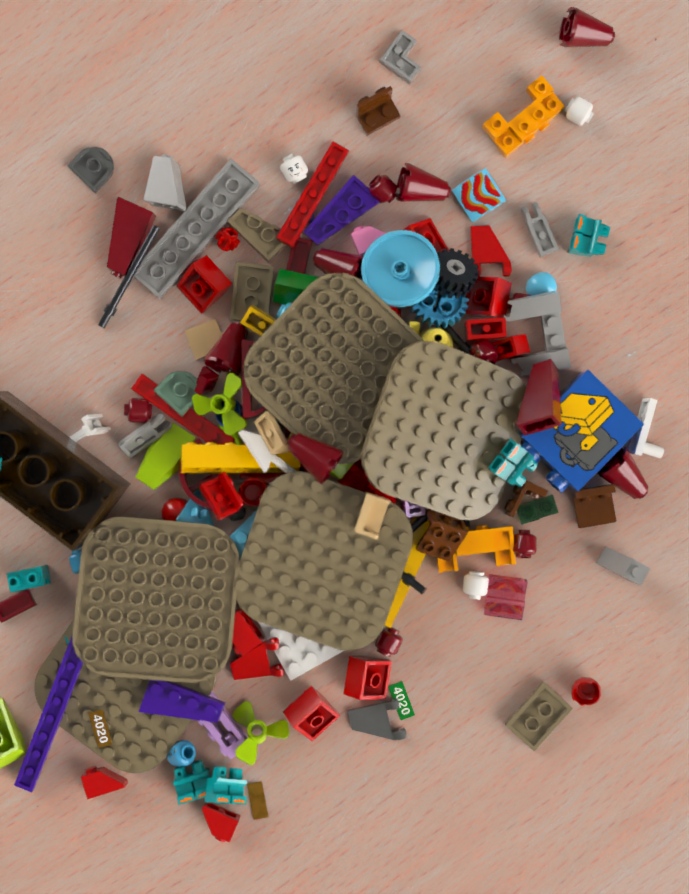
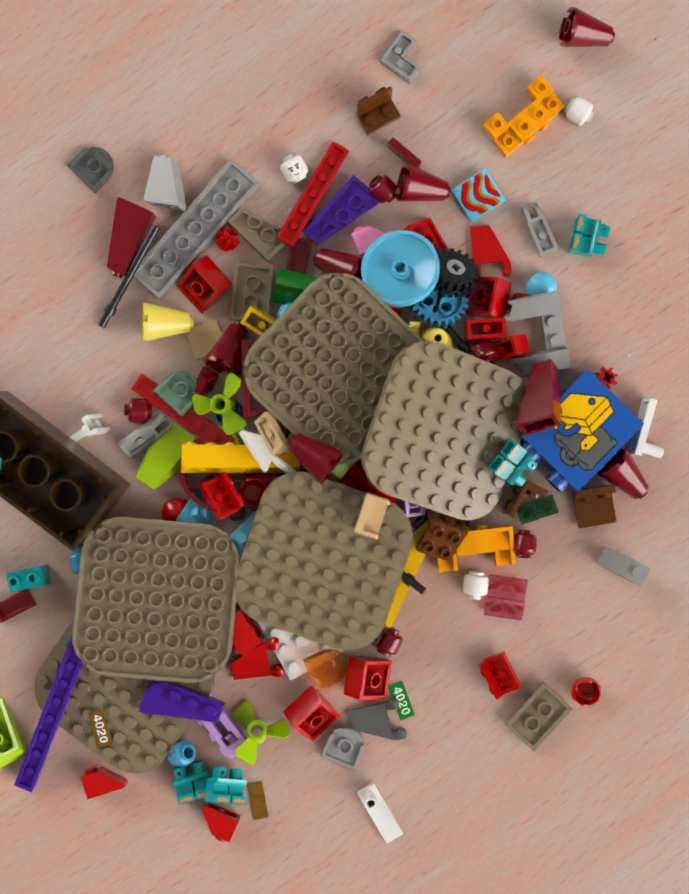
(164, 322): none -> light yellow cone
(326, 668): none -> clear orange tile
(344, 747): none -> light grey tile
(380, 812): none -> white piece
(403, 153): none -> dark red tile
(499, 675): none -> red bracket
(610, 374): none -> red gear

